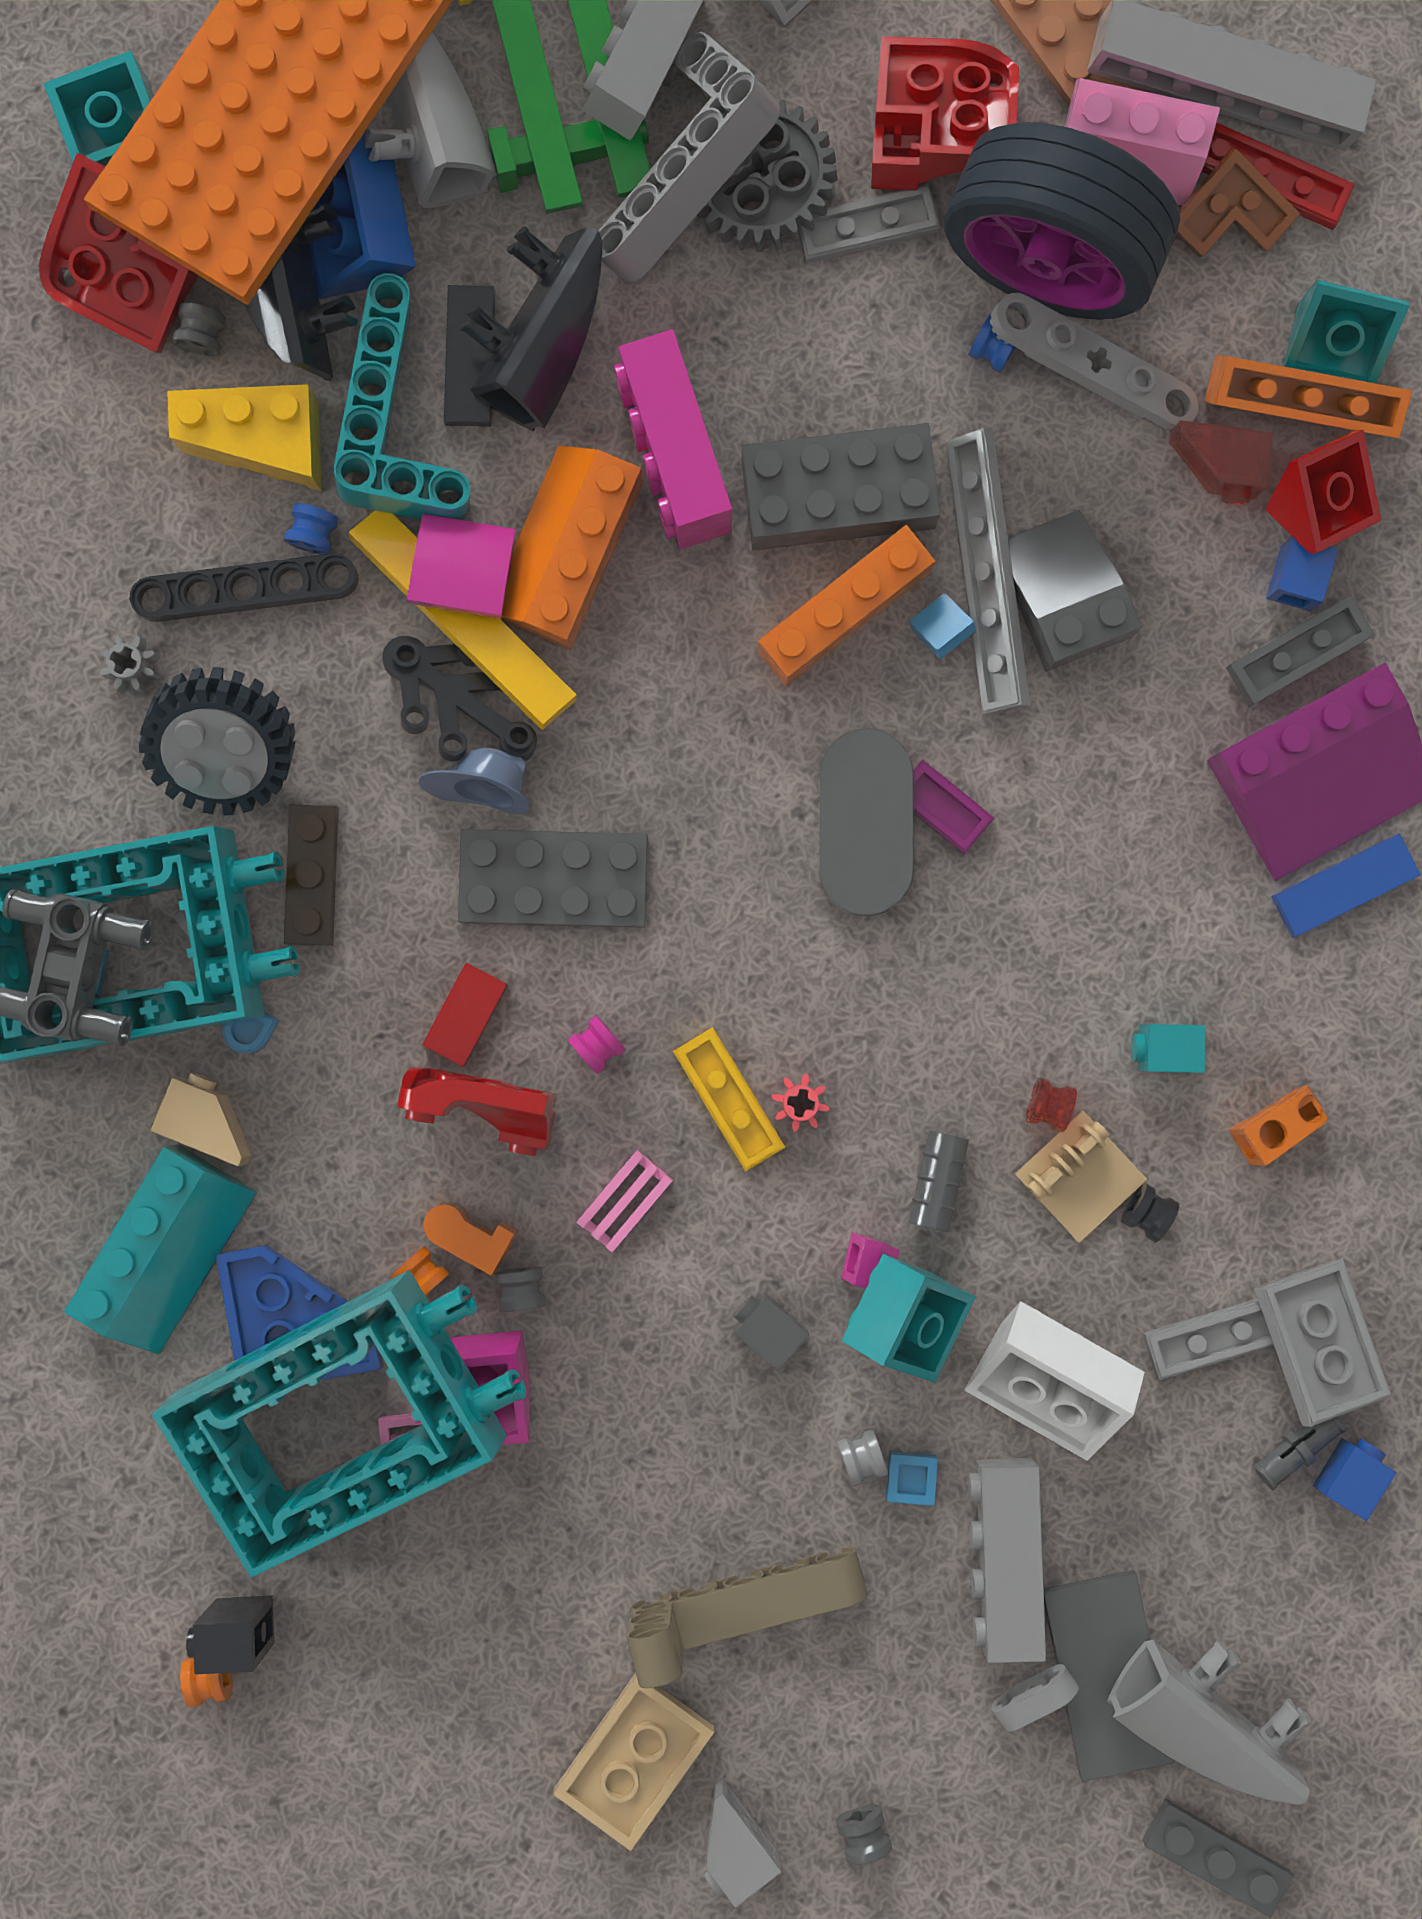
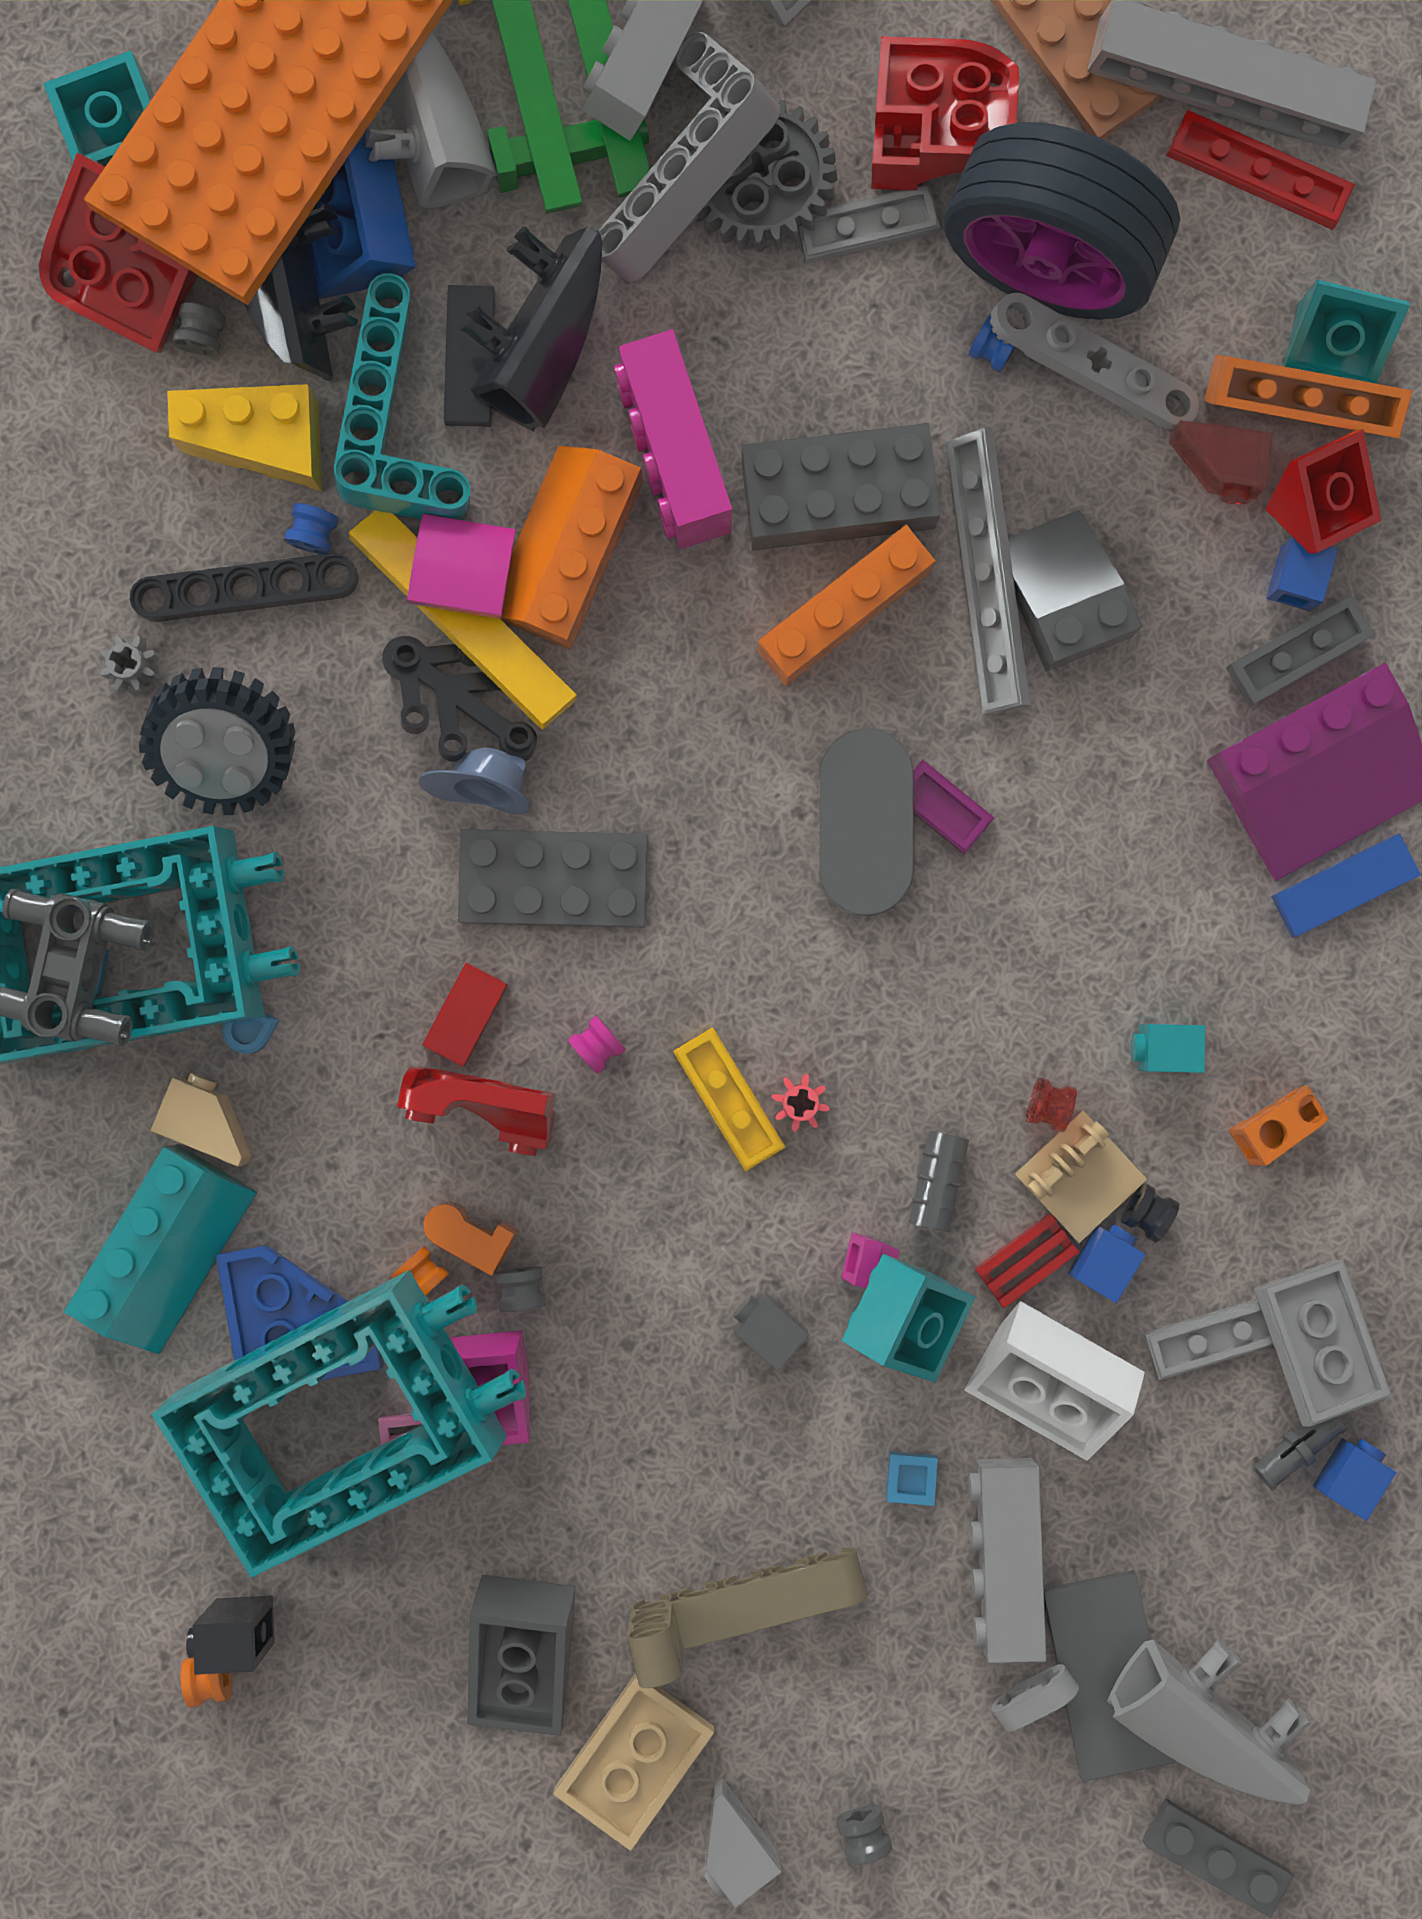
(311, 875): dark brown plate -> none
(520, 1654): none -> dark grey slope
(598, 1232): bright pink tile -> none
(862, 1457): light grey wheel -> none
(942, 626): dark azure tile -> none
(1036, 1276): none -> red tile
(1107, 1262): none -> blue brick
(1156, 129): bright pink slope -> none
(1235, 195): dark orange plate -> none

